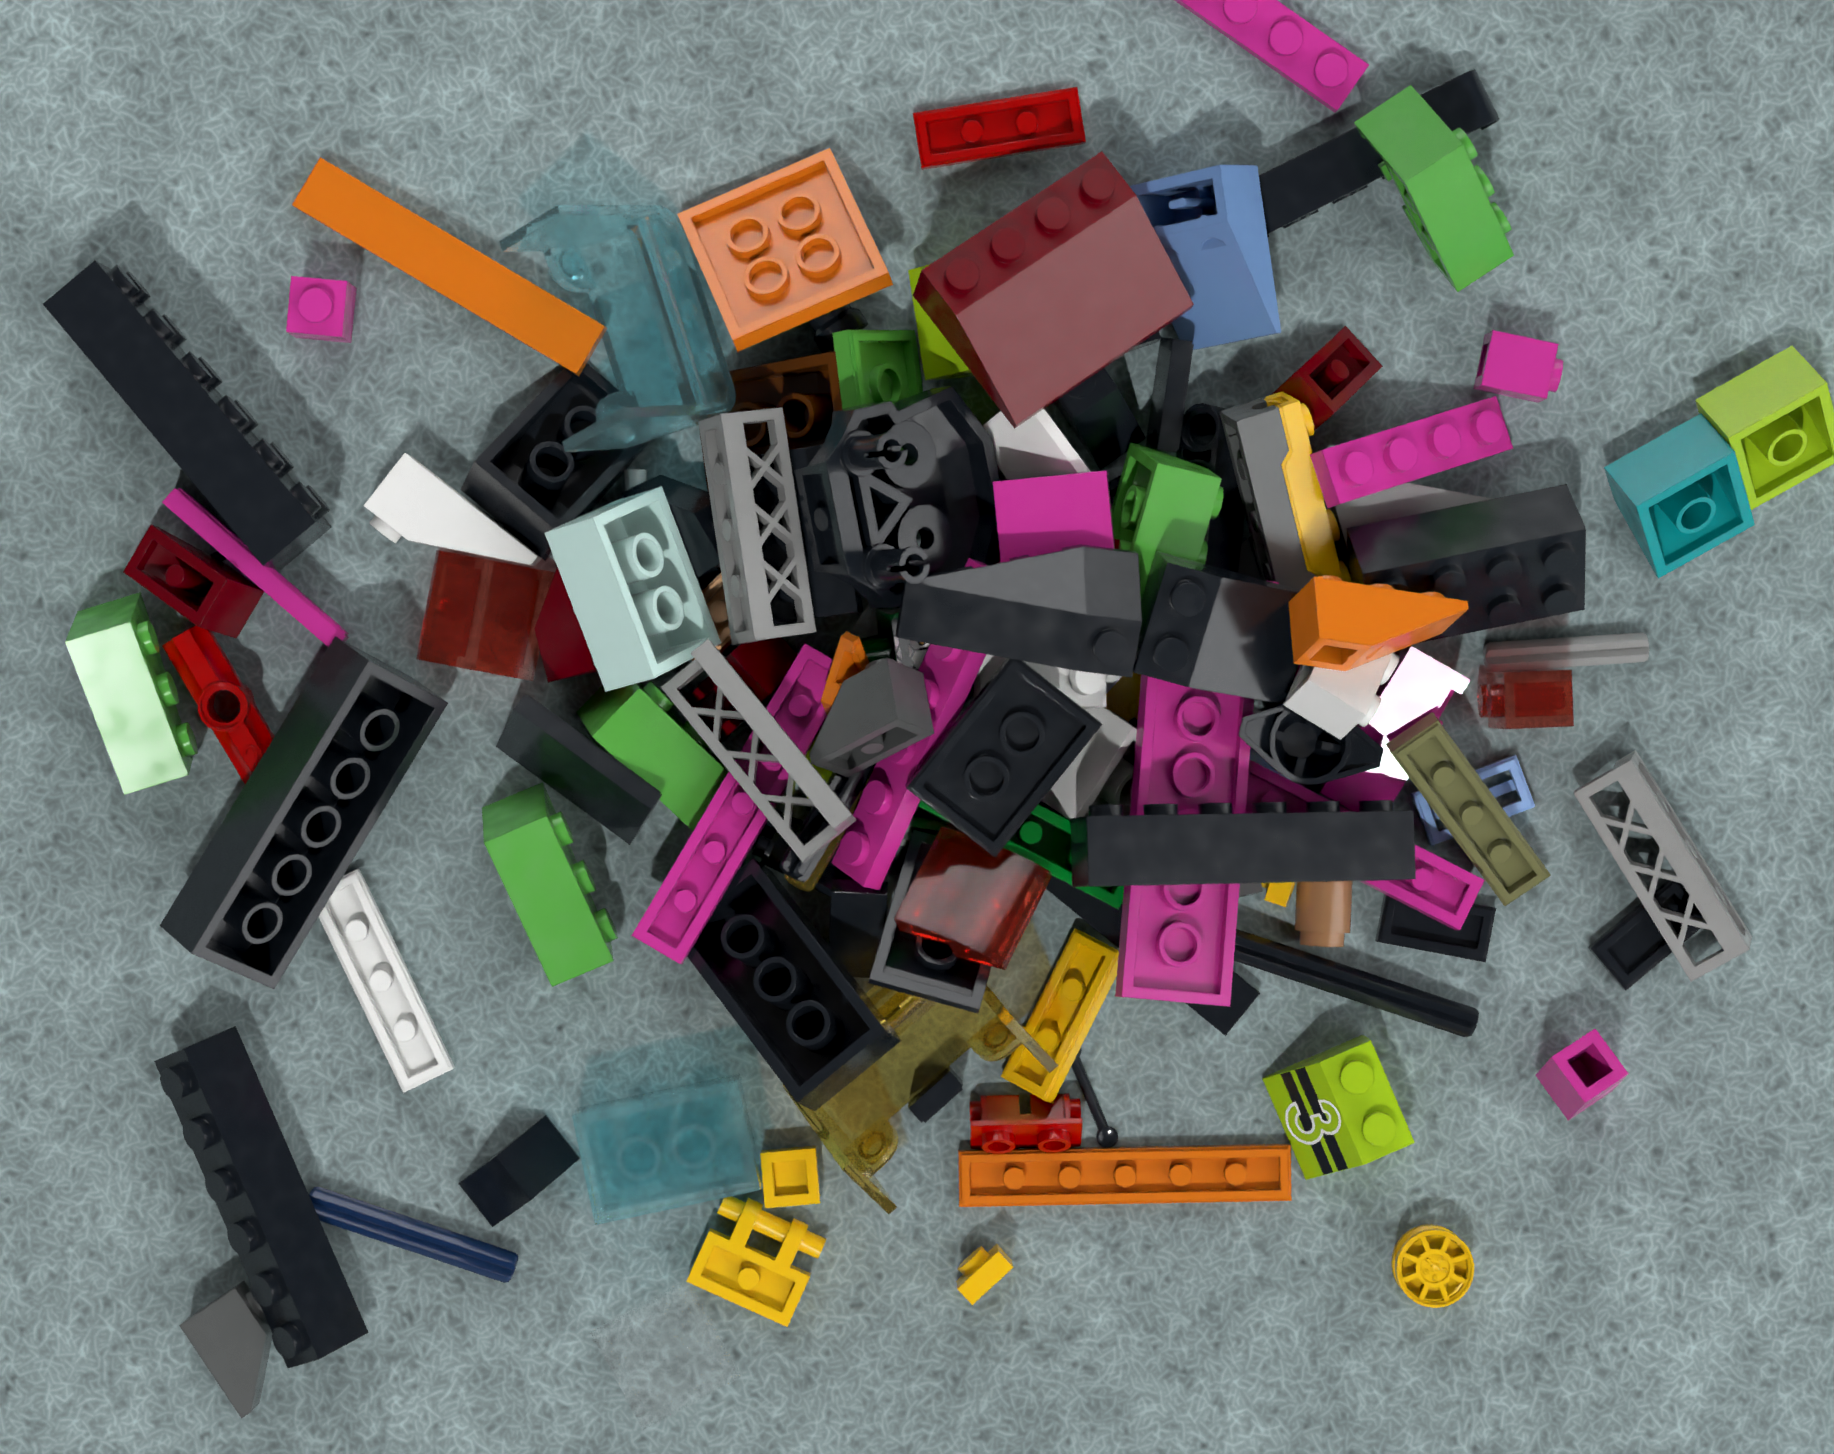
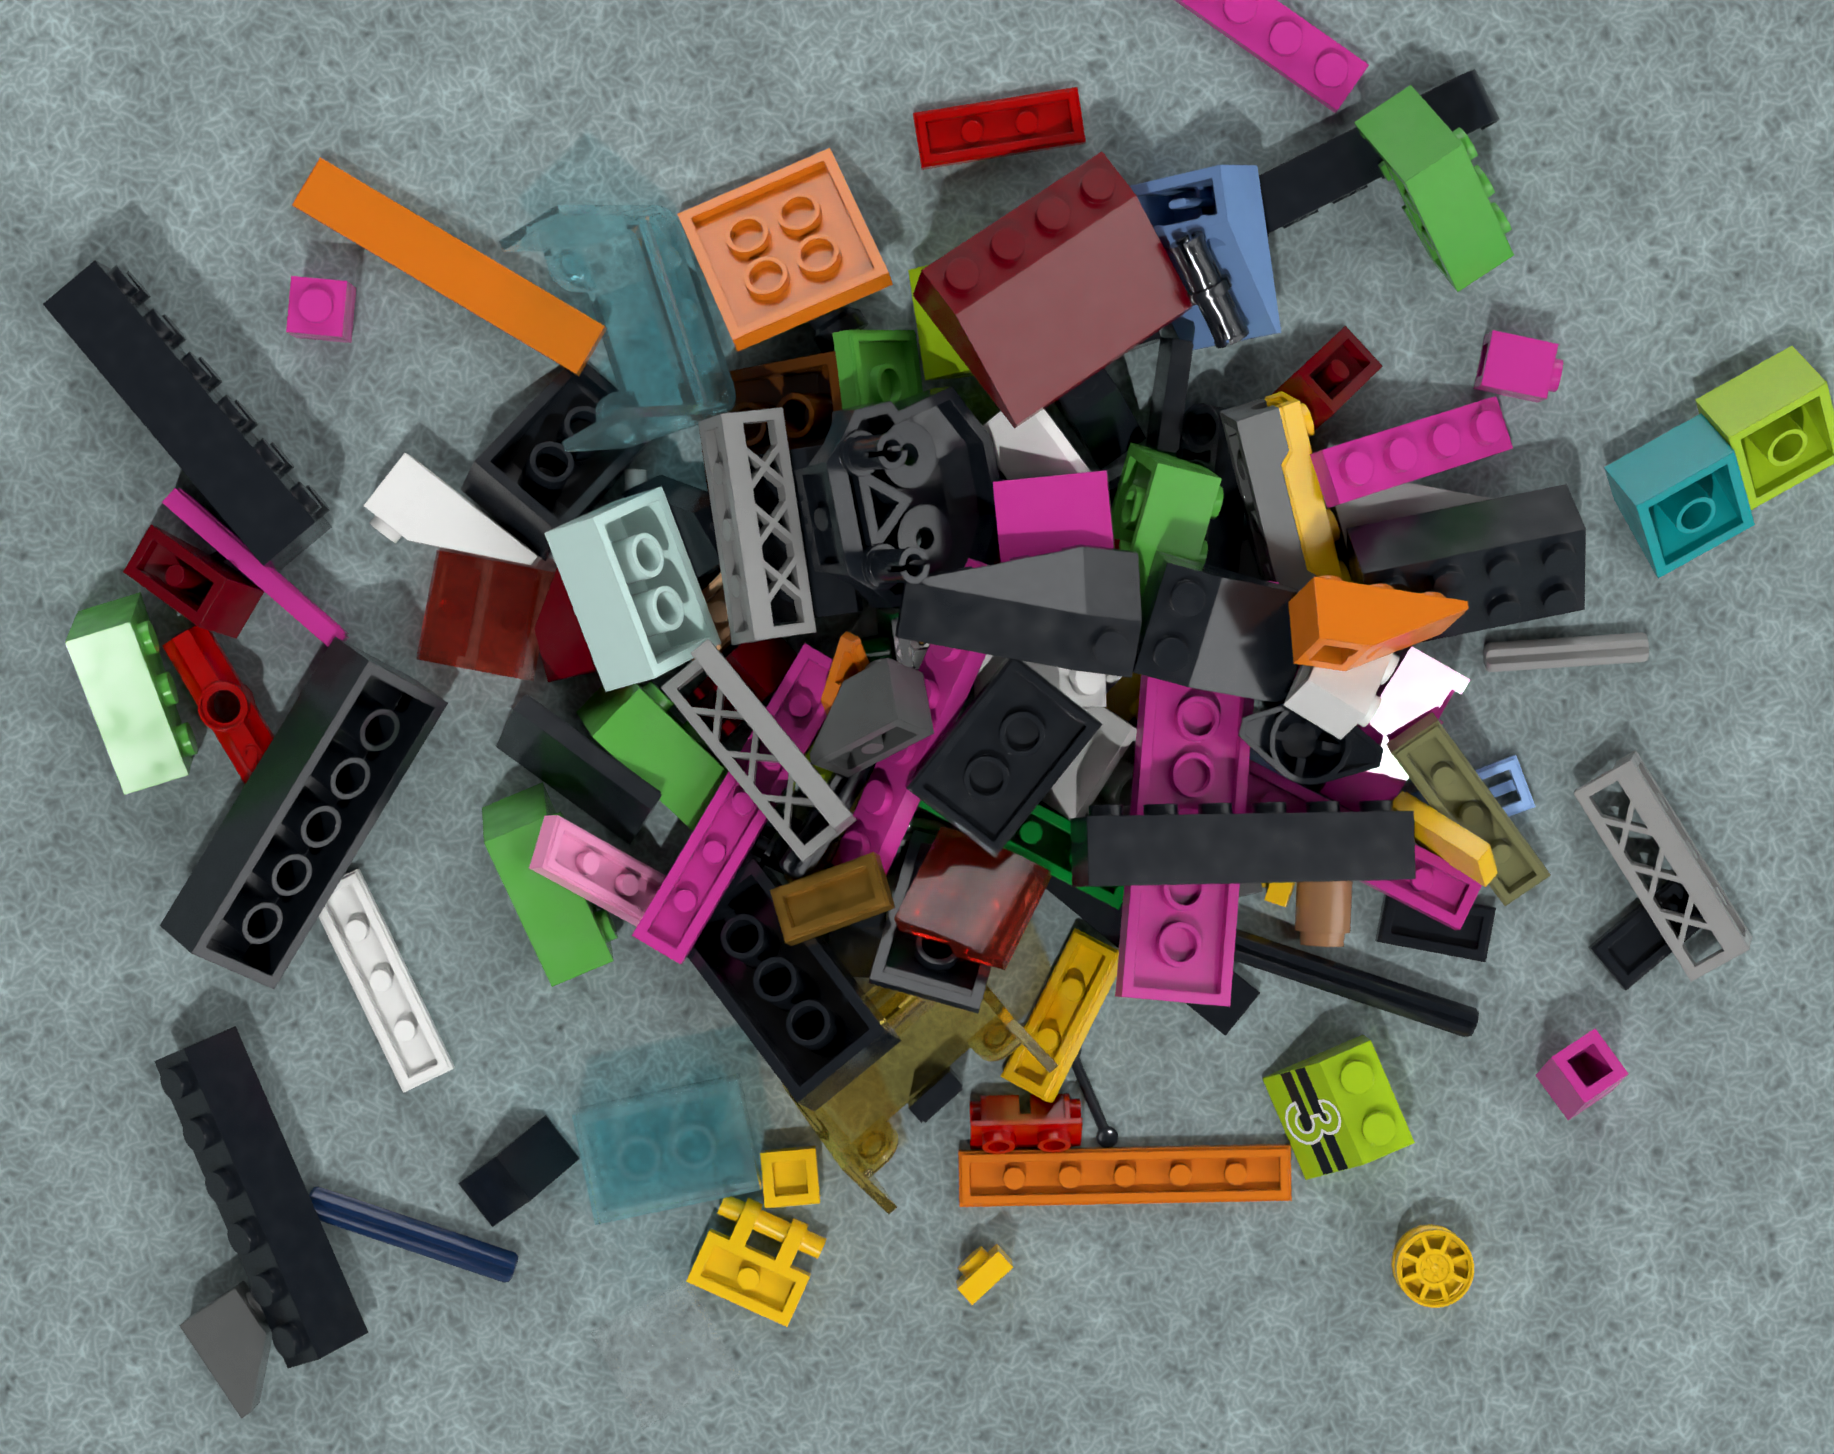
(594, 869): none -> bright pink tile
(832, 898): none -> pearl gold tile
(1209, 289): none -> black pin
(1449, 840): none -> yellow tile
(1527, 699): clear red brick -> none

